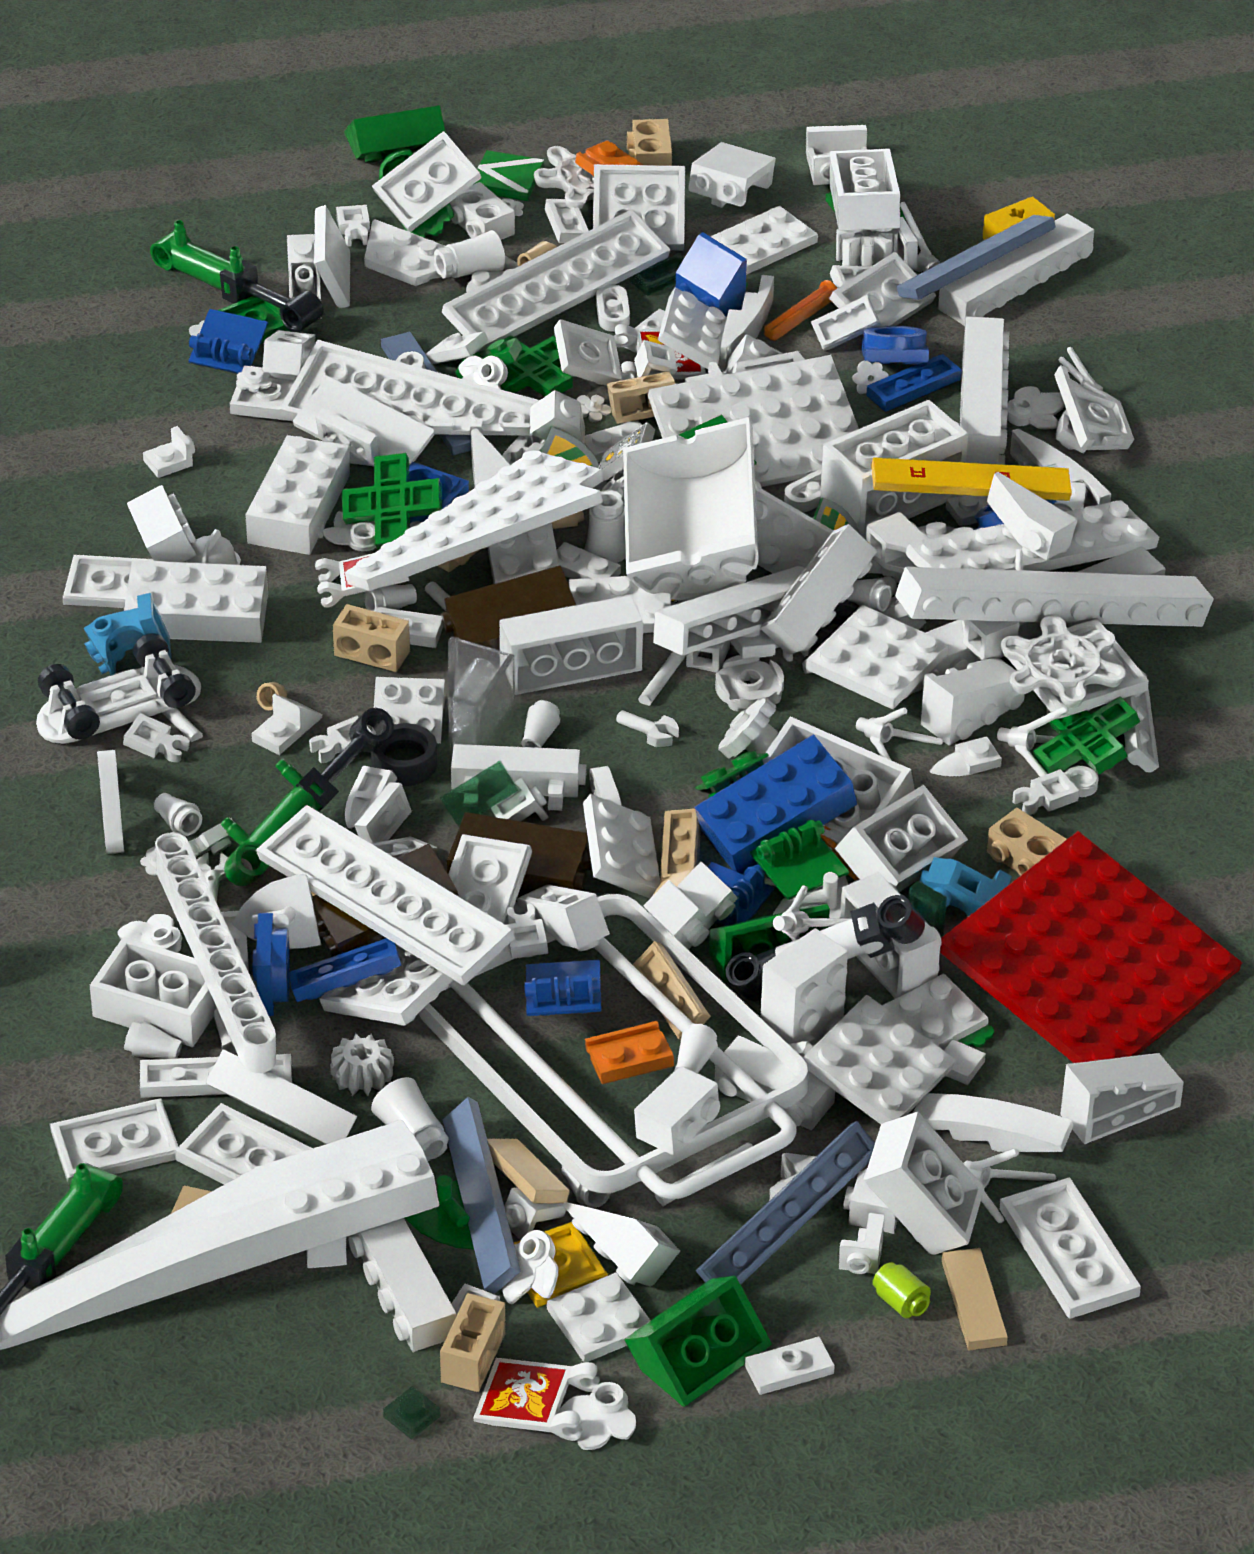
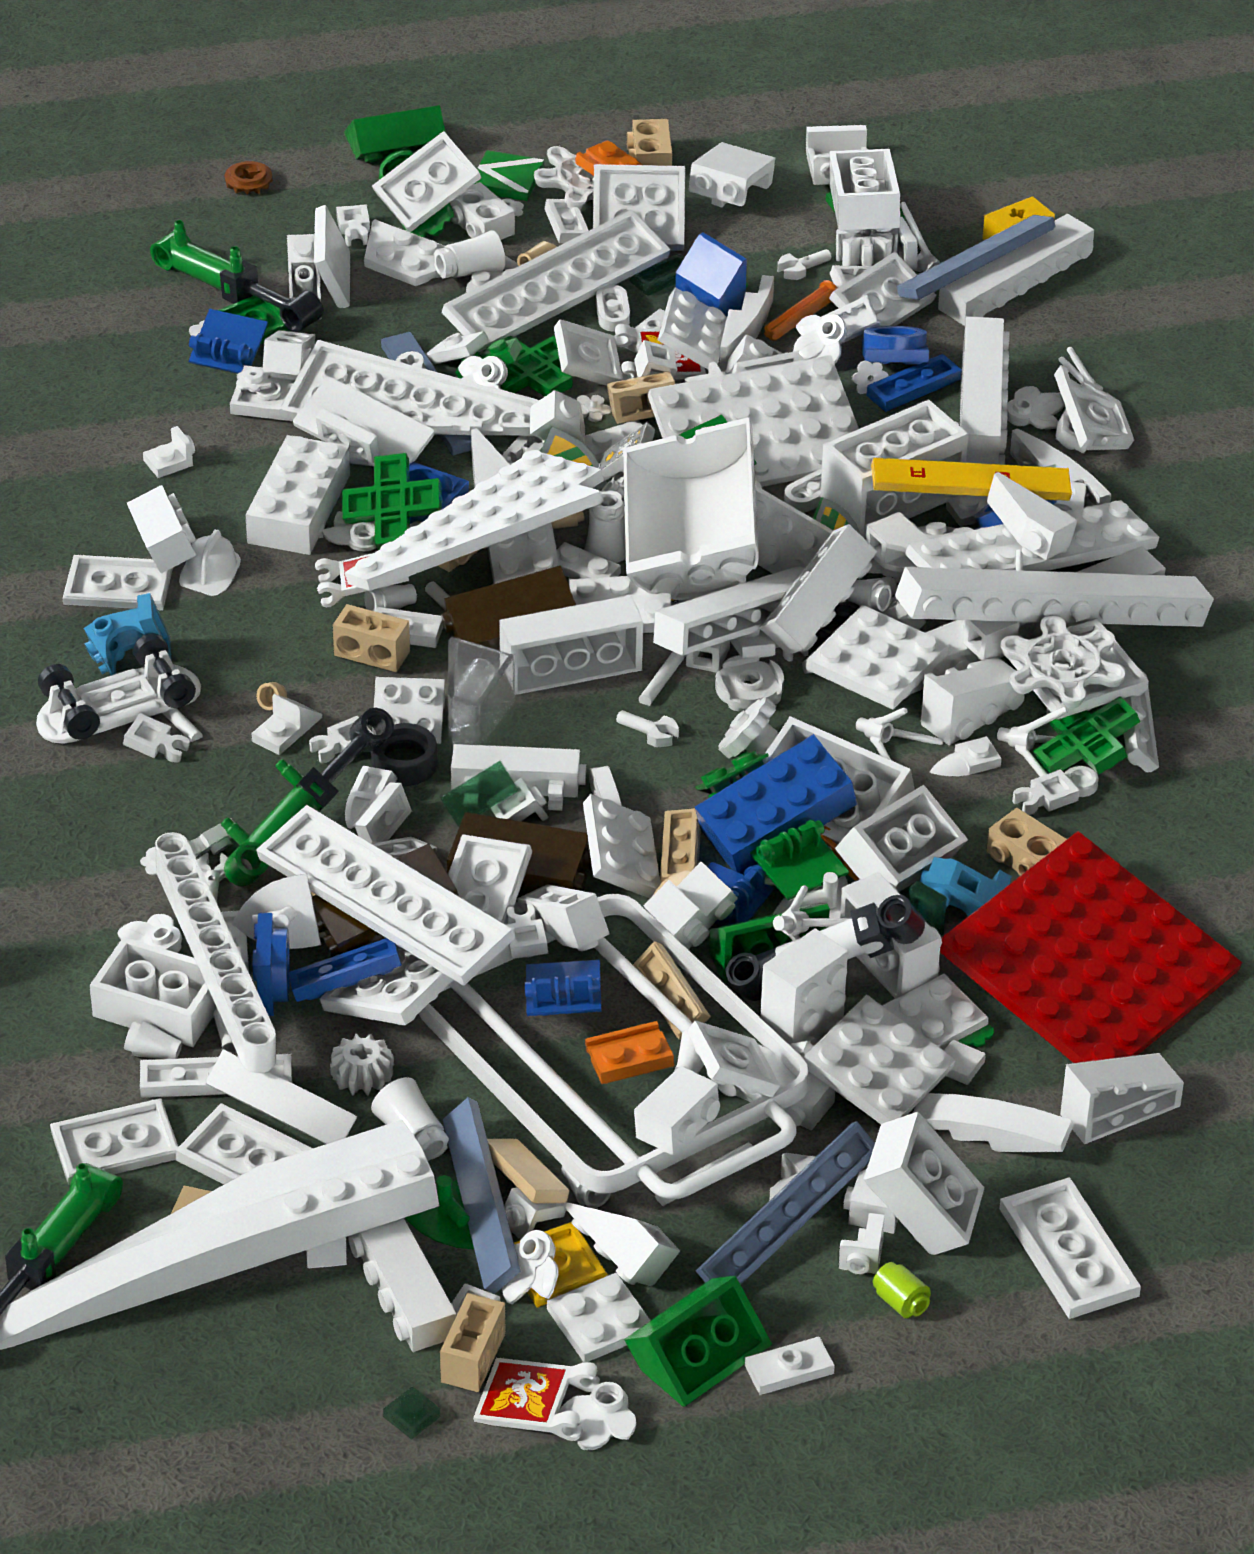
(110, 801): white beam -> none
(179, 814): white cone -> none
(203, 598): white brick -> none
(257, 177): none -> dark orange gear
(540, 723): white cone -> none
(733, 1059): none -> white plate
(767, 237): white plate -> none
(796, 268): none -> white bar
(816, 341): none -> white plate
(974, 1299): tan tile -> none
(984, 1173): white plant -> none

